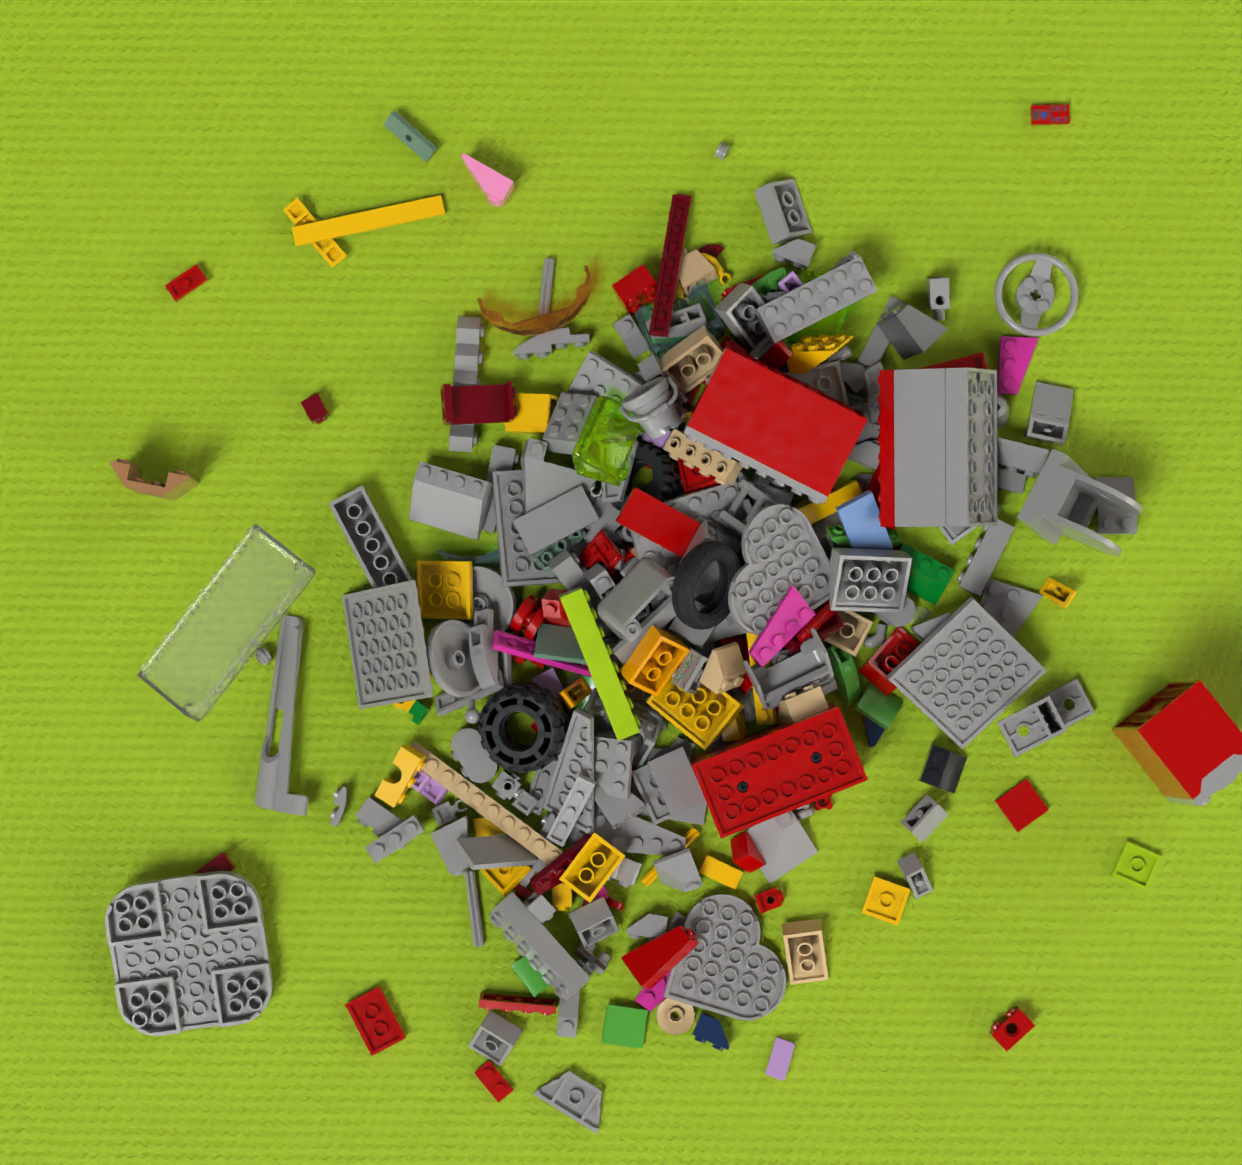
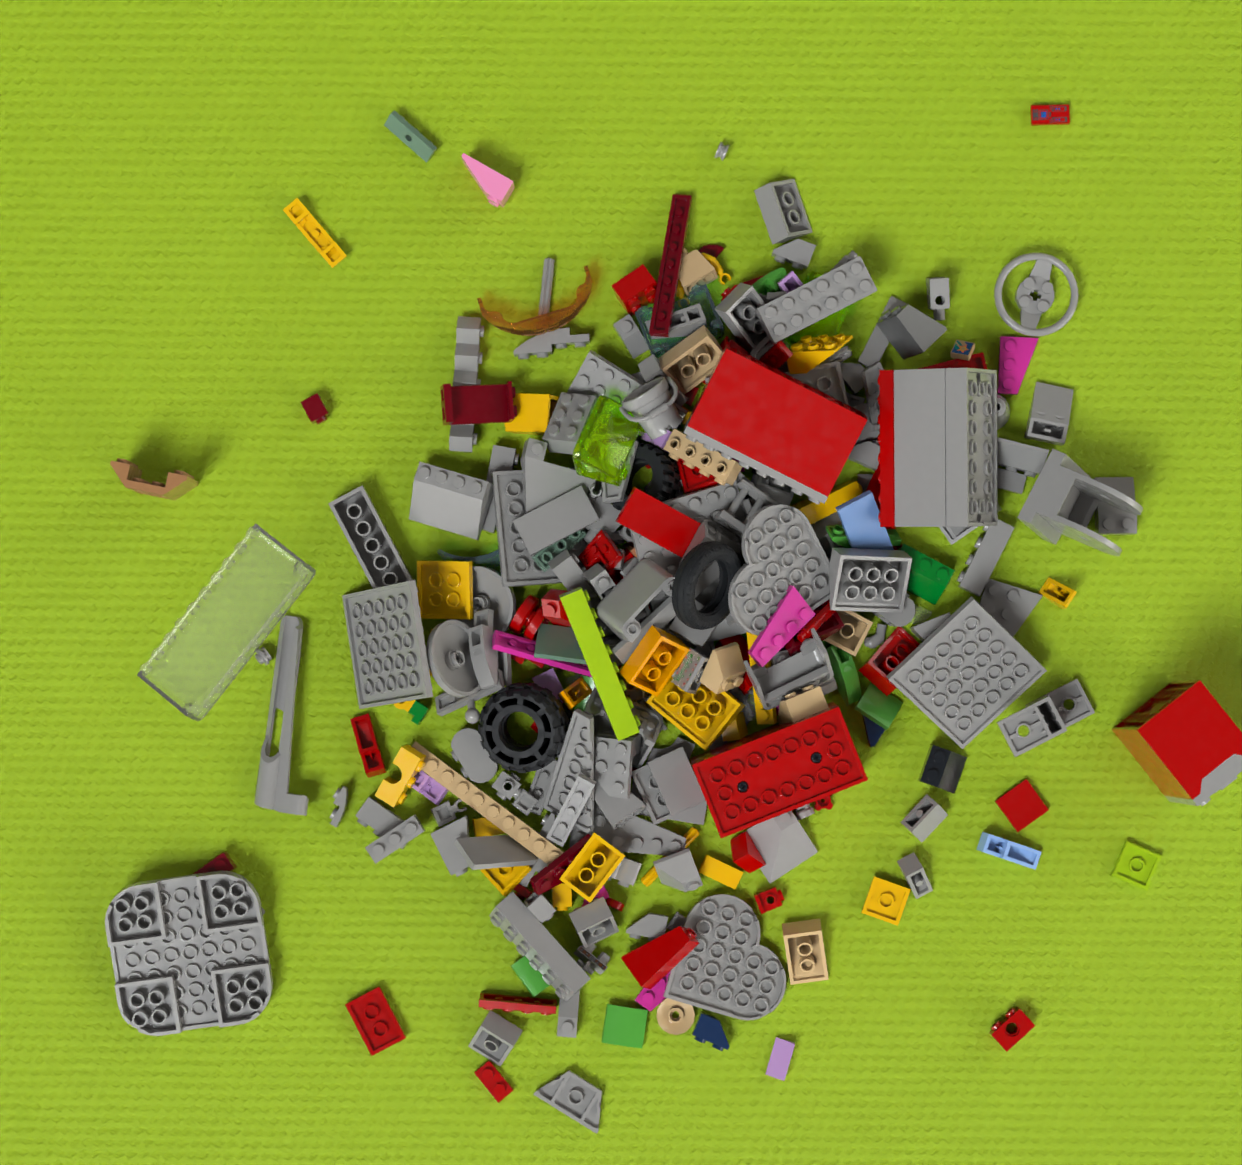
(186, 283): red plate -> none
(368, 220): yellow tile -> none
(368, 745): none -> red slope
(474, 909): light grey axle -> none
(962, 350): none -> tile
(1008, 850): none -> light blue slope

